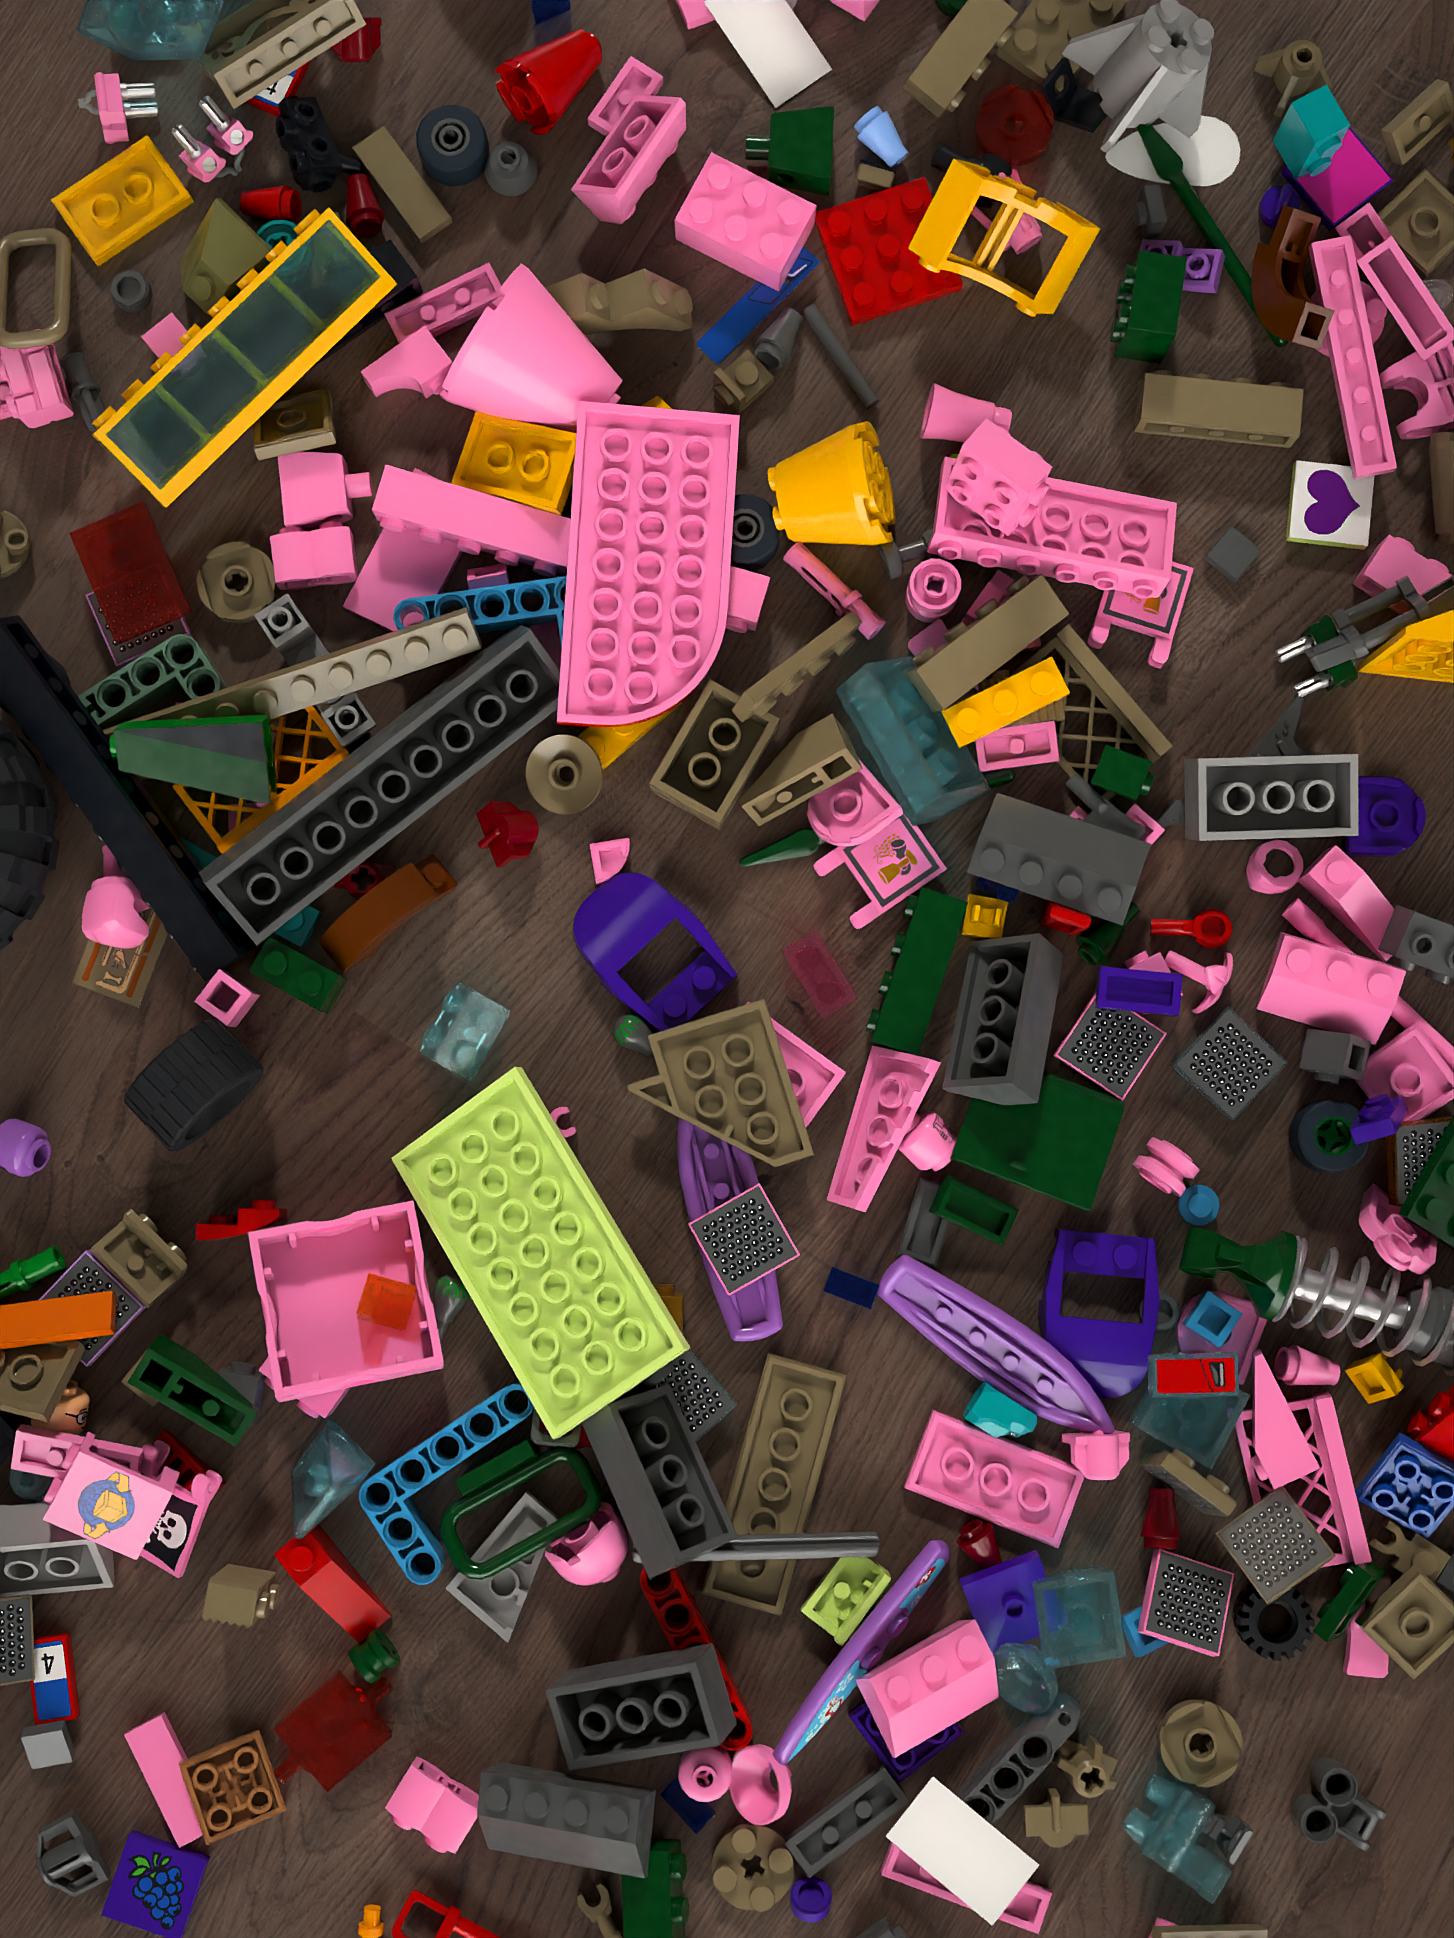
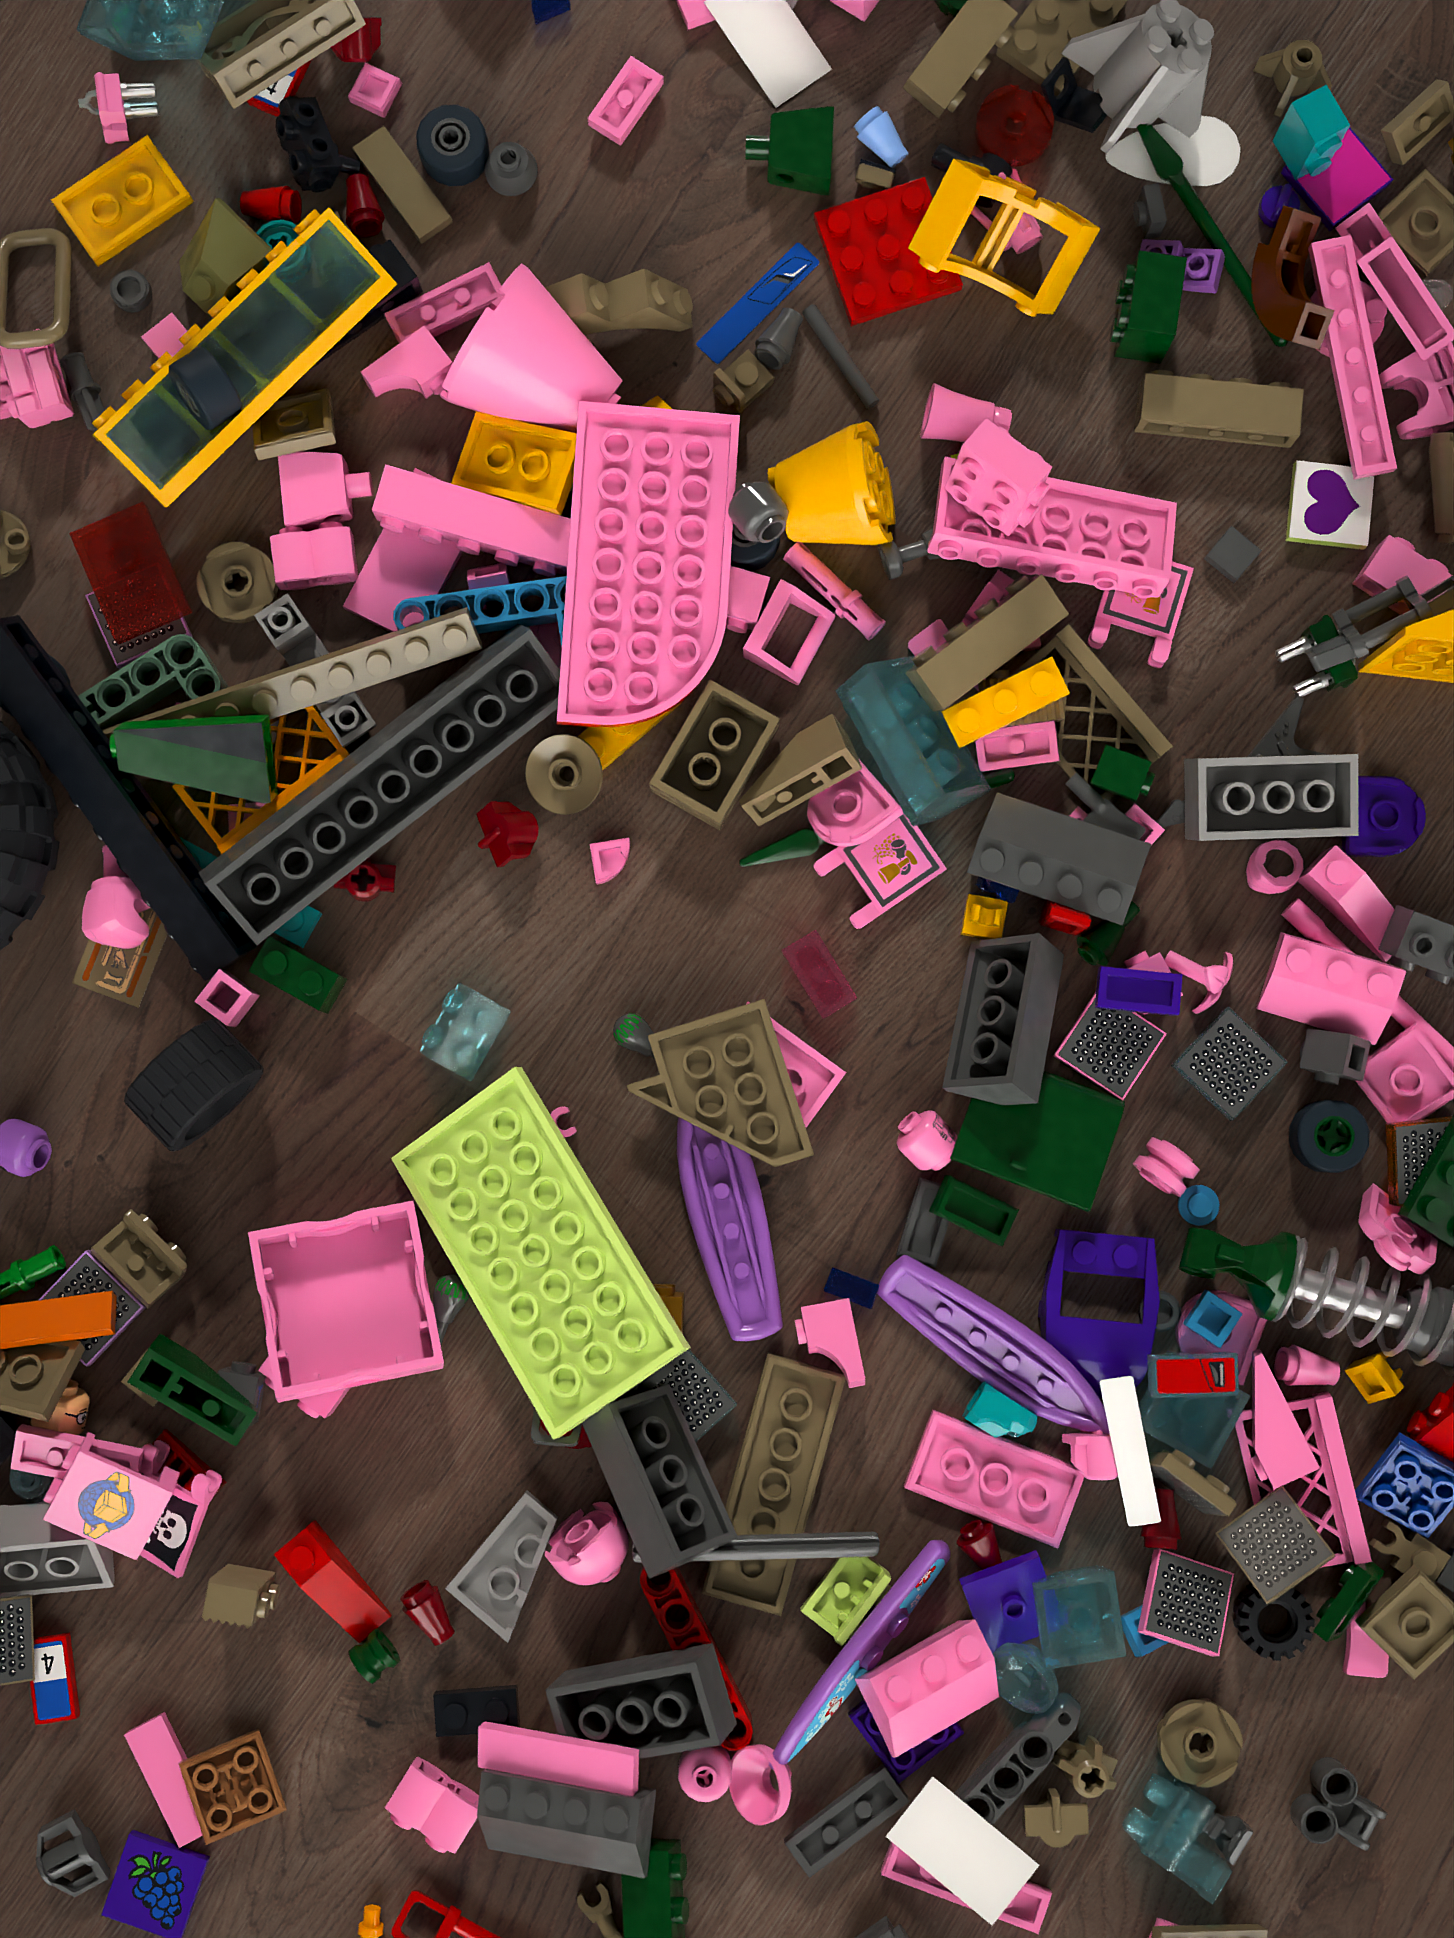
(48, 1744): tile -> none
(205, 388): none -> black wheel
(228, 136): piece -> none
(249, 1219): red slope -> none
(326, 1476): clear light blue slope -> none
(333, 1730): clear red plate -> none
(374, 90): none -> bright pink tile
(384, 909): reddish brown arch -> none
(386, 1302): clear orange panel -> none
(427, 1611): none -> dark red cone
(435, 1464): dark azure beam -> none
(466, 1709): none -> black plate
(497, 1478): dark green bar -> none
(548, 78): red cone -> none
(558, 1758): none -> bright pink tile
(621, 921): dark purple slope -> none
(631, 156): bright pink slope -> none
(693, 1812): clear blue piece -> none
(744, 1239): tile -> none
(745, 221): bright pink brick -> none
(756, 1890): dark tan plate -> none
(758, 512): none -> dark grey head
(769, 620): none -> bright pink tile
(789, 674): dark tan plate -> none
(810, 1899): dark purple tile -> none
(831, 1331): none -> bright pink arch
(881, 1115): bright pink wing -> none
(918, 971): dark green brick -> none
(933, 590): bright pink wheel -> none
(1130, 1451): none -> white sticker
(1209, 928): red plate -> none
(1379, 1118): dark purple plate -> none

